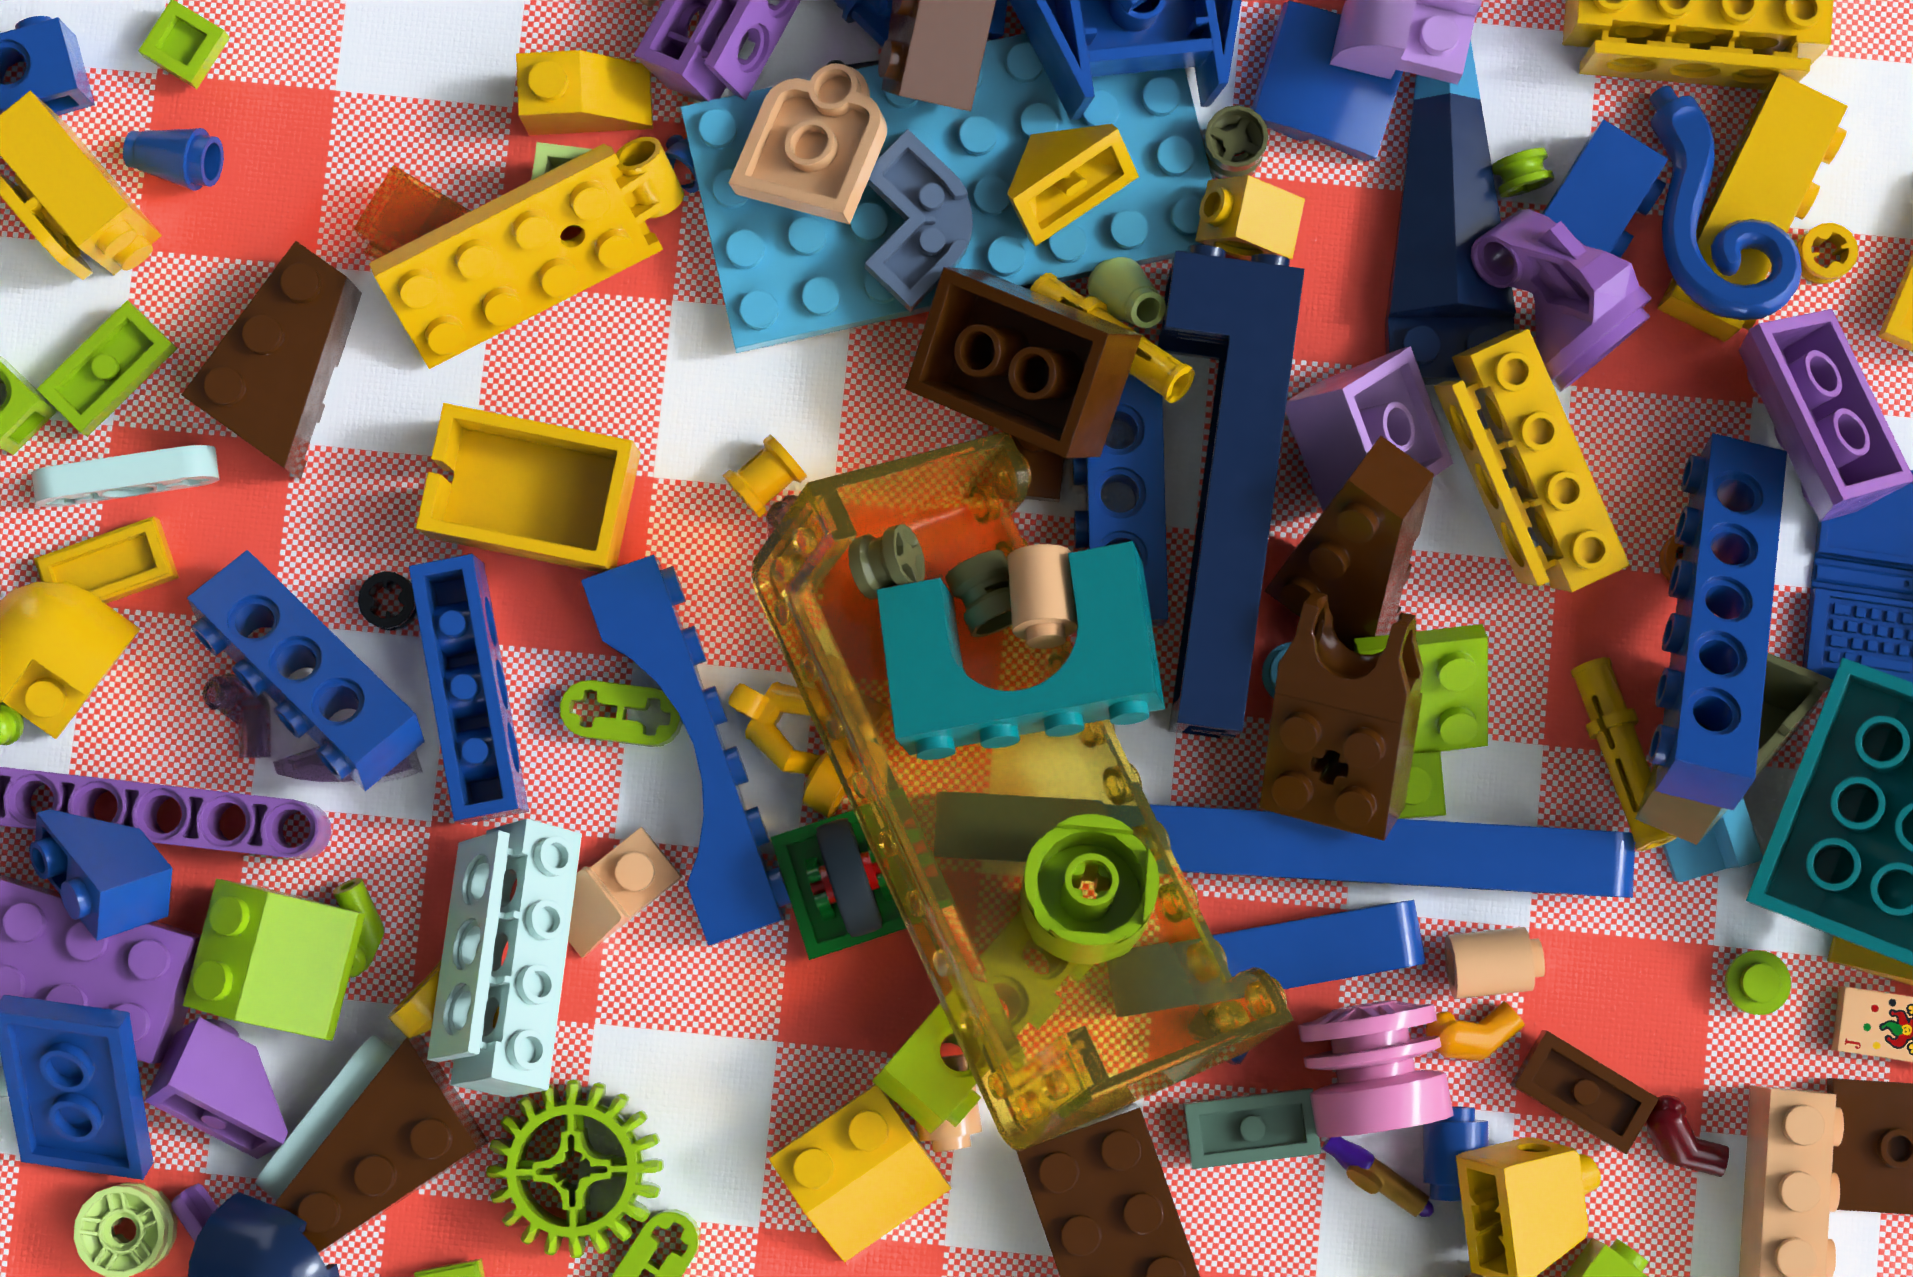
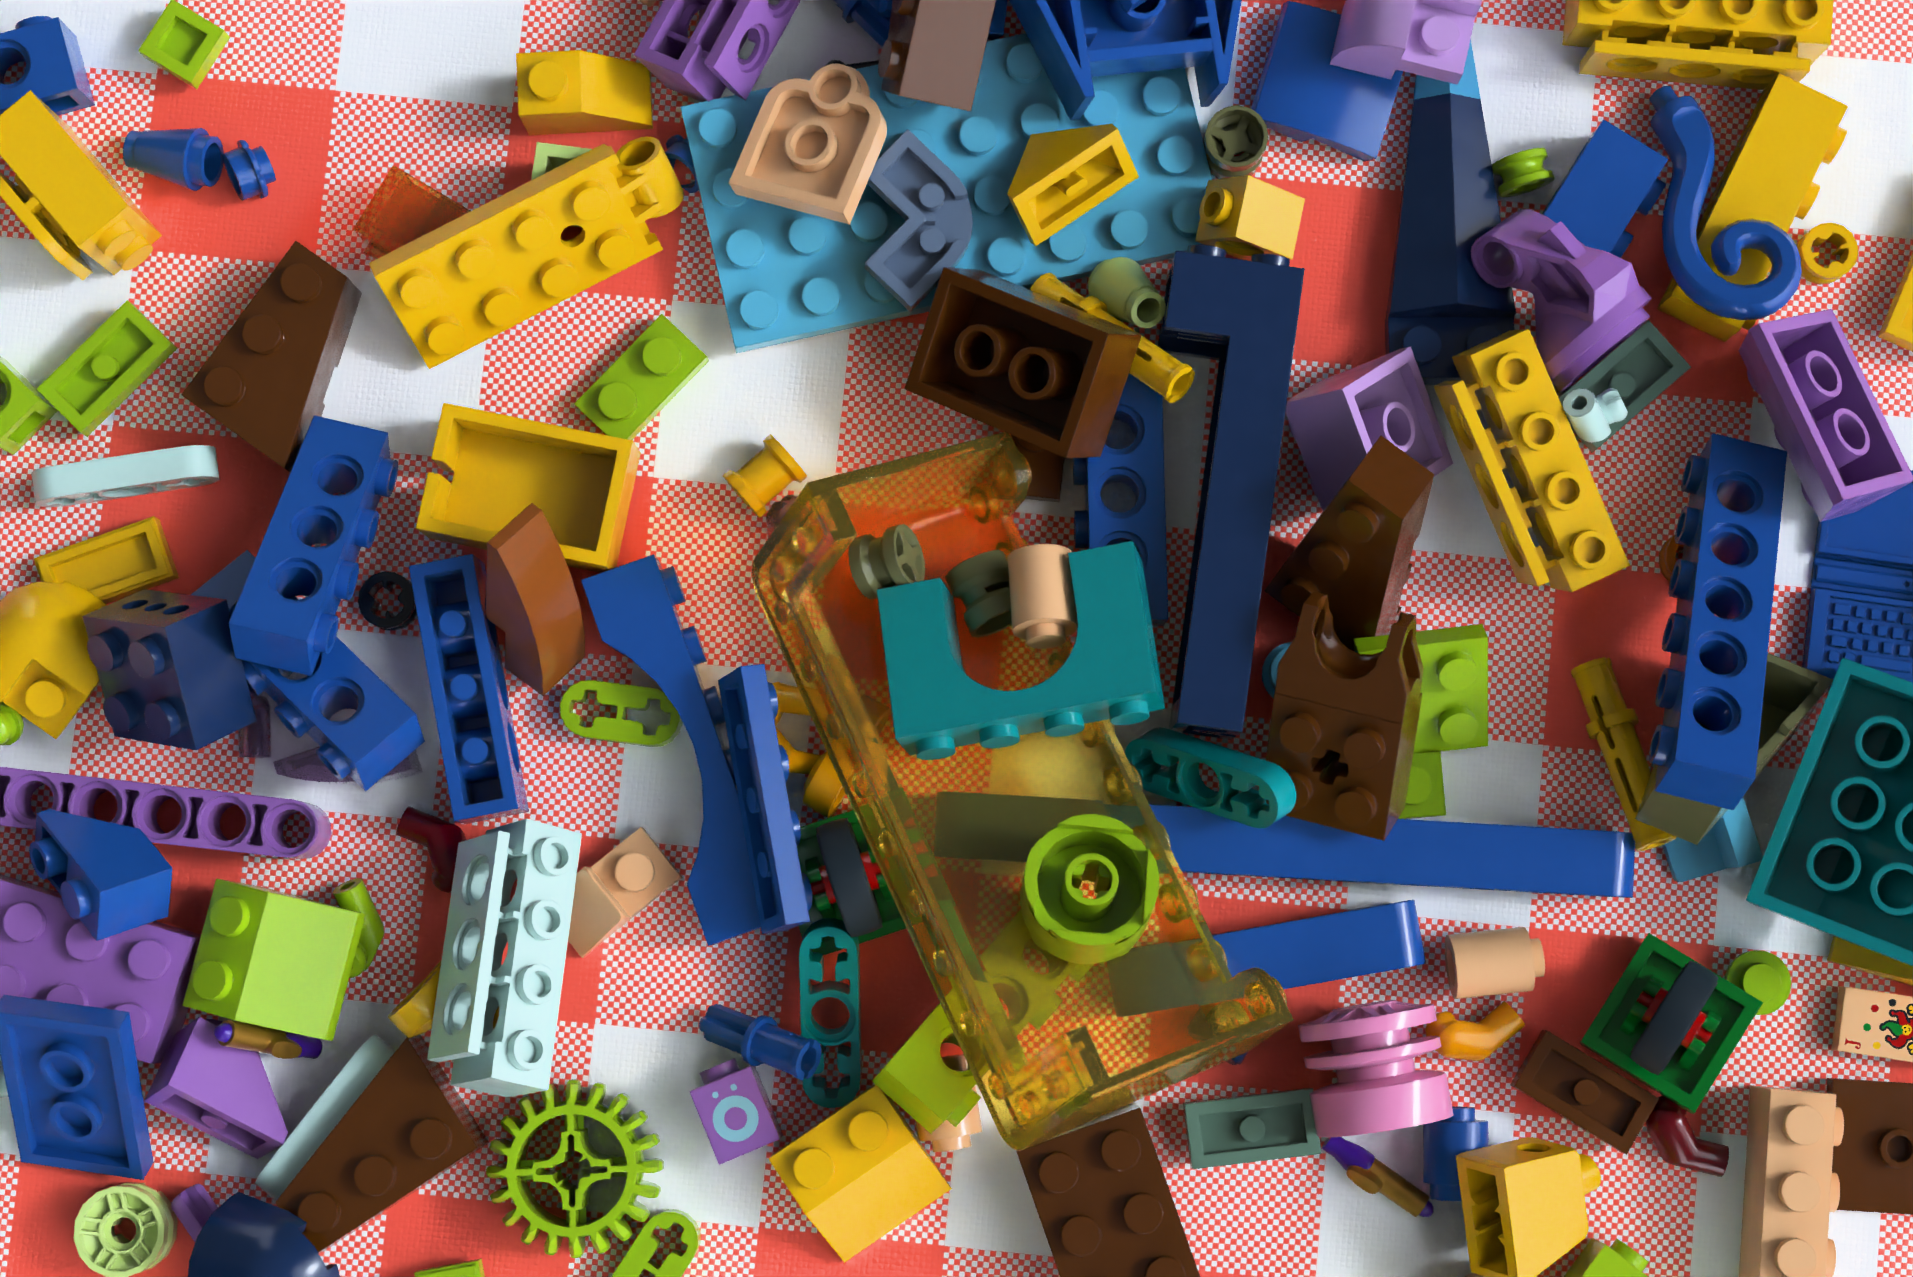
(169, 669): none -> dark blue piece
(249, 170): none -> blue plate
(267, 1040): none -> pearl gold piece
(331, 460): none -> blue brick
(439, 838): none -> dark red arm
(534, 601): none -> dark orange slope
(642, 380): none -> lime plate
(735, 1110): none -> medium lavender brick
(761, 778): none -> blue plate
(761, 1041): none -> blue axle
(847, 967): none -> teal beam
(1233, 769): none -> teal beam
(1593, 414): none -> light aqua arm
(1638, 370): none -> sand green plate
(1671, 1023): none -> green plate

